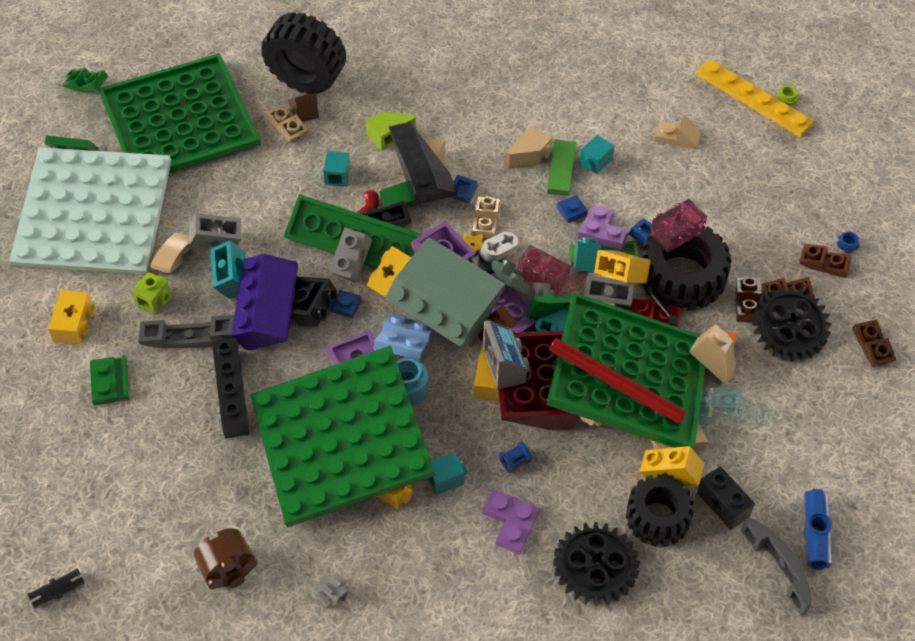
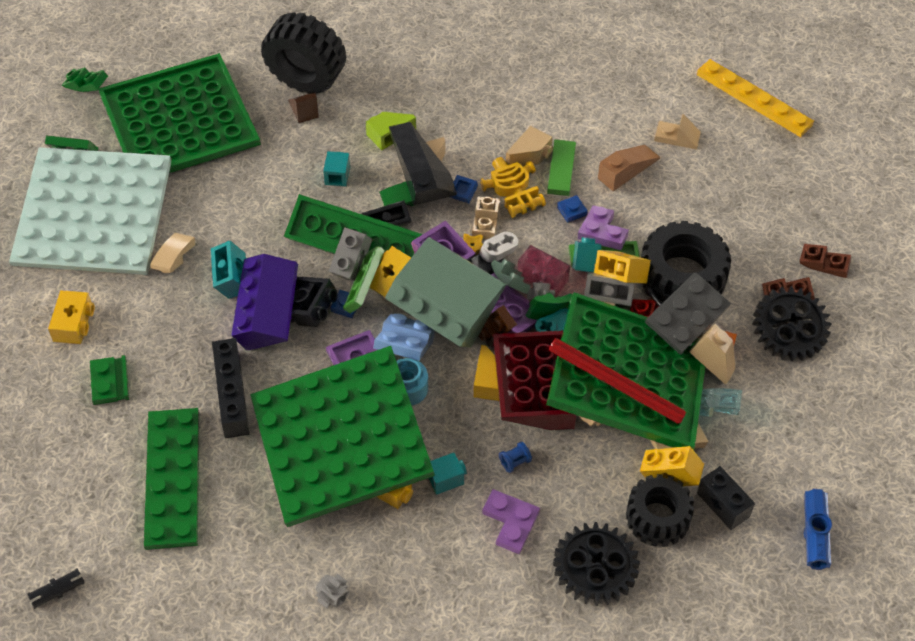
(151, 293): lime brick -> none
(172, 479): none -> green plate
(191, 335): dark grey slope -> none
(213, 230): light grey brick -> none
(224, 559): reddish brown brick -> none
(286, 123): tan slope -> none
(363, 279): none -> bright green tile
(372, 201): red arm -> none
(504, 355): light grey slope -> none
(511, 183): none -> yellow piece
(596, 154): teal brick -> none
(625, 165): none -> medium nougat slope
(641, 230): blue plate -> none
(678, 225): clear pink brick -> none
(687, 313): none -> dark grey plate
(747, 298): reddish brown slope -> none
(760, 537): dark grey slope -> none
(788, 95): lime plate -> none
(848, 237): blue plate -> none
(874, 345): reddish brown slope -> none

